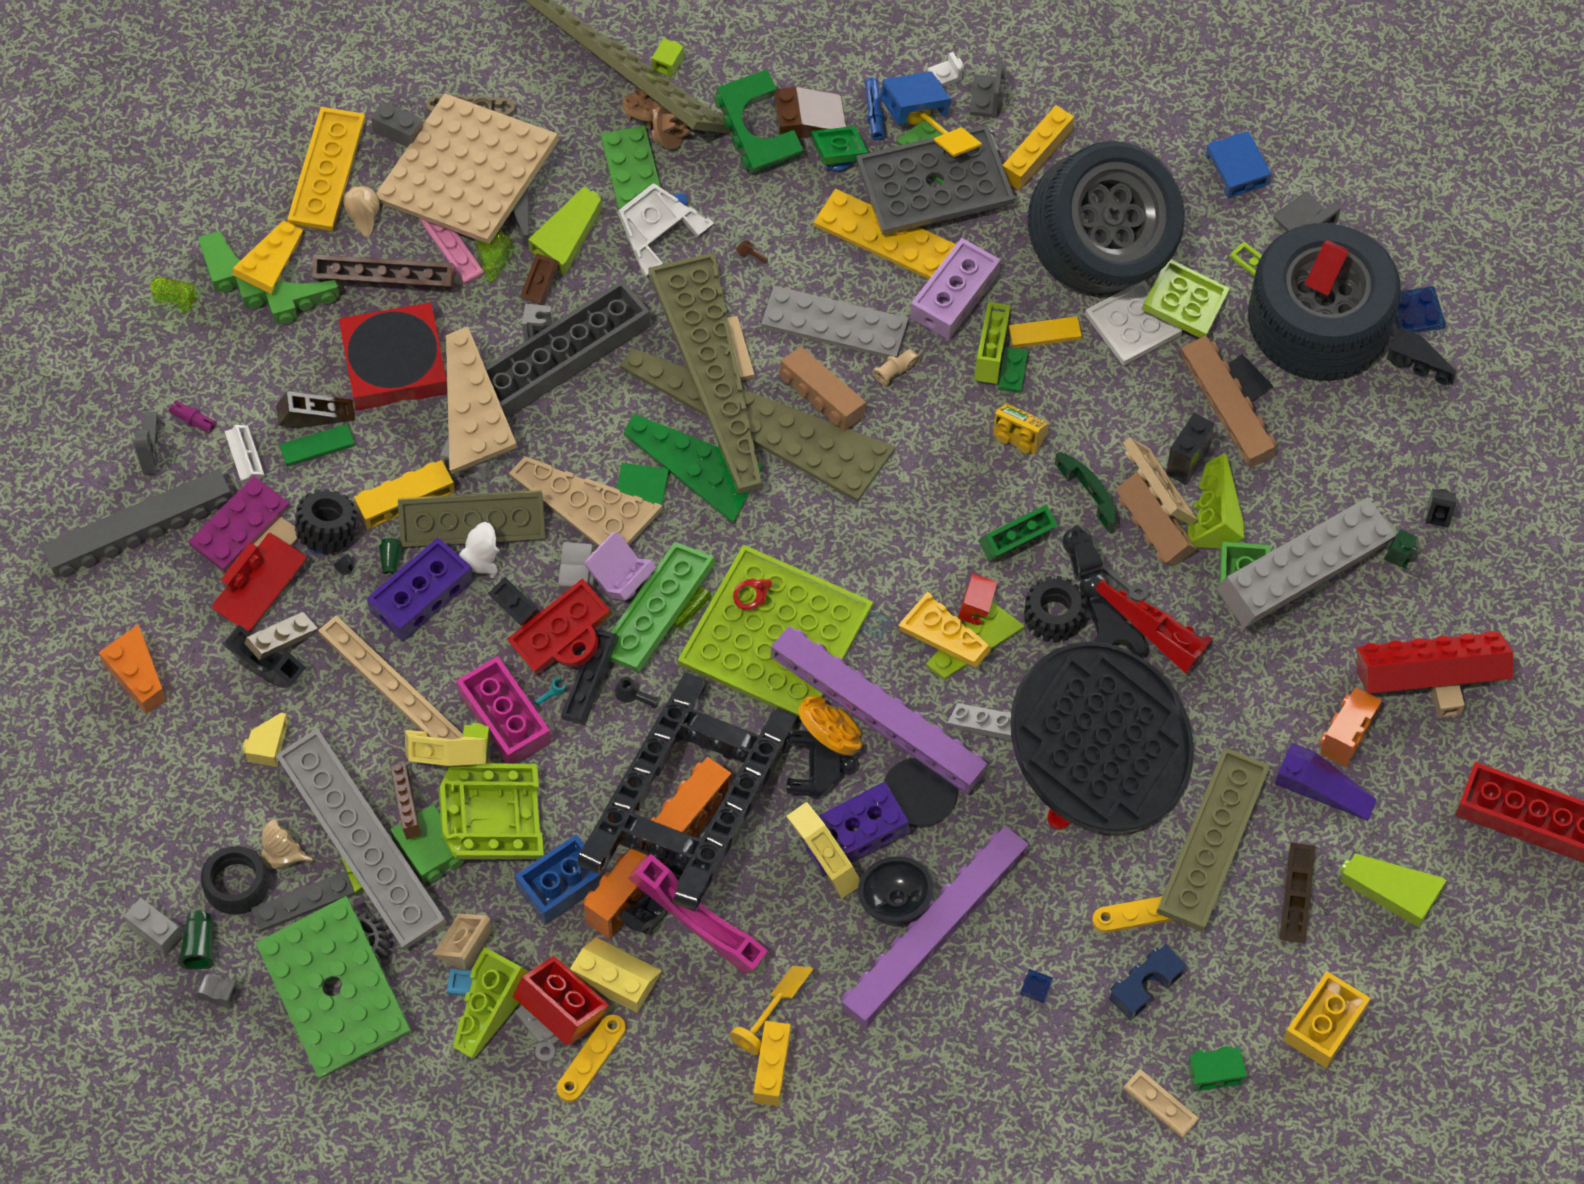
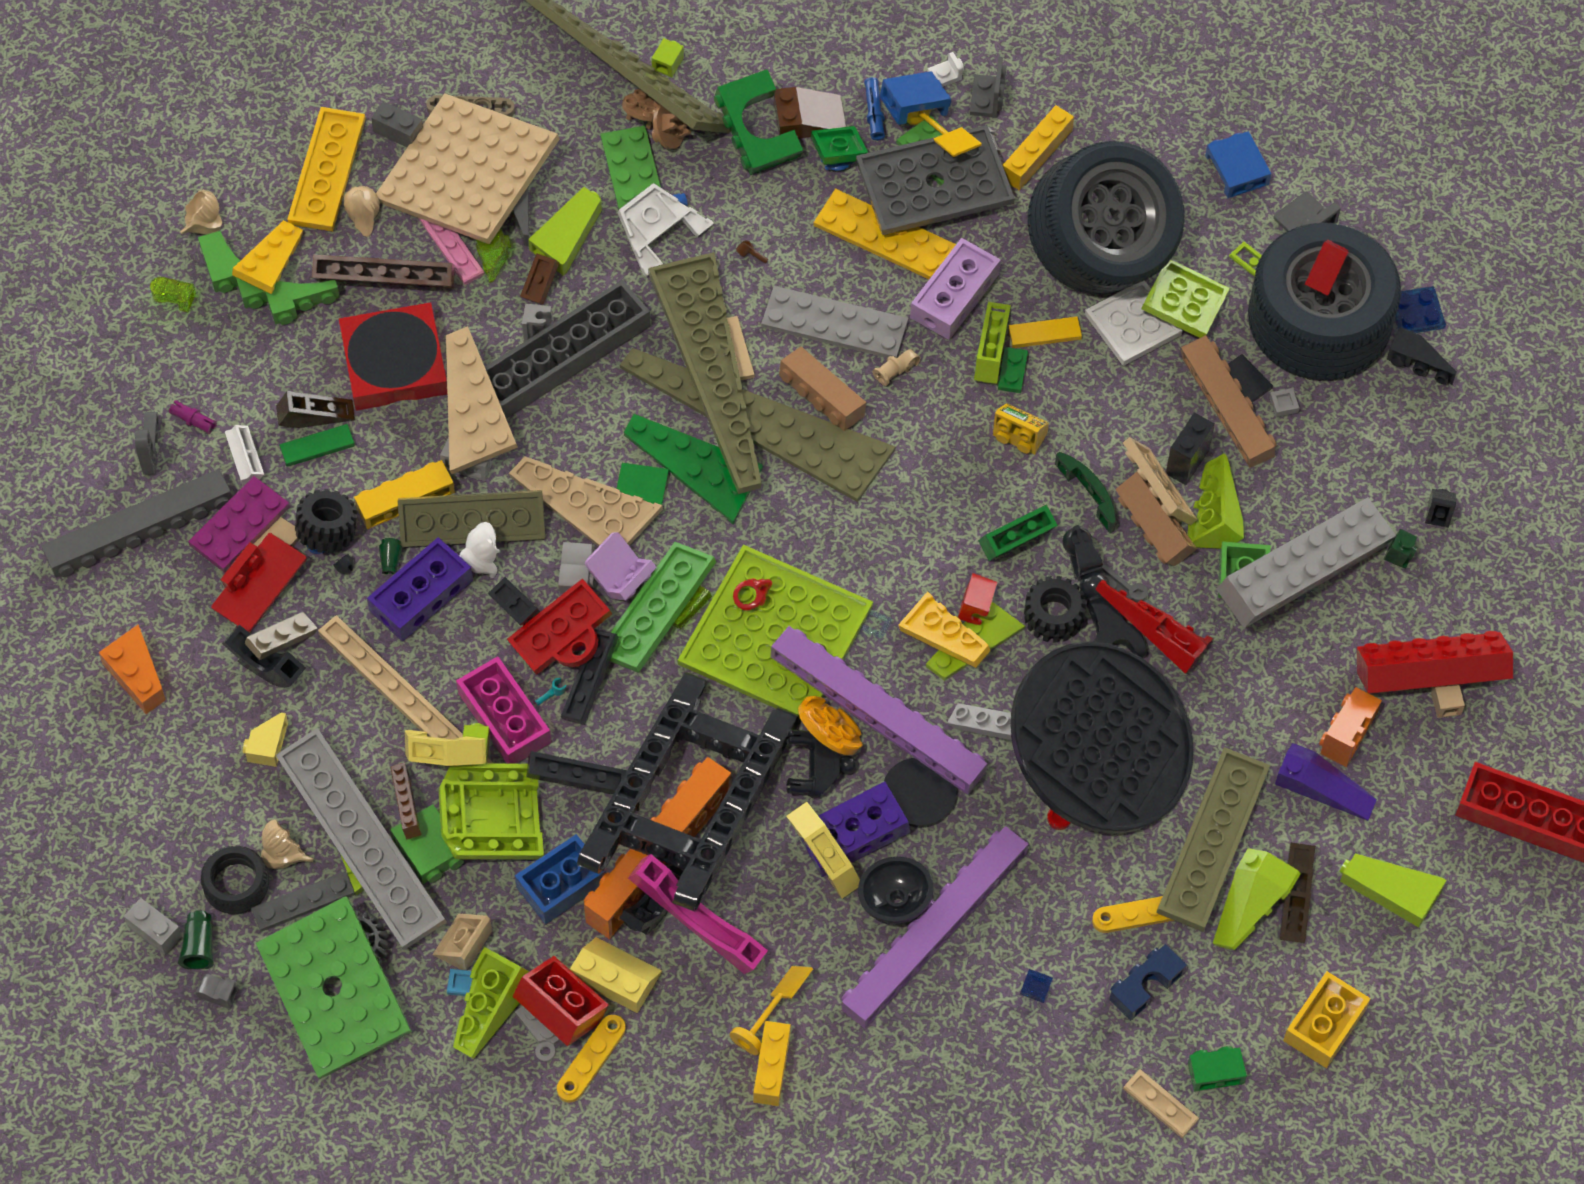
(202, 214): none -> tan hair
(574, 772): none -> black plate
(632, 693): black bar -> none
(1255, 888): none -> lime wedge
(1284, 402): none -> light grey plate

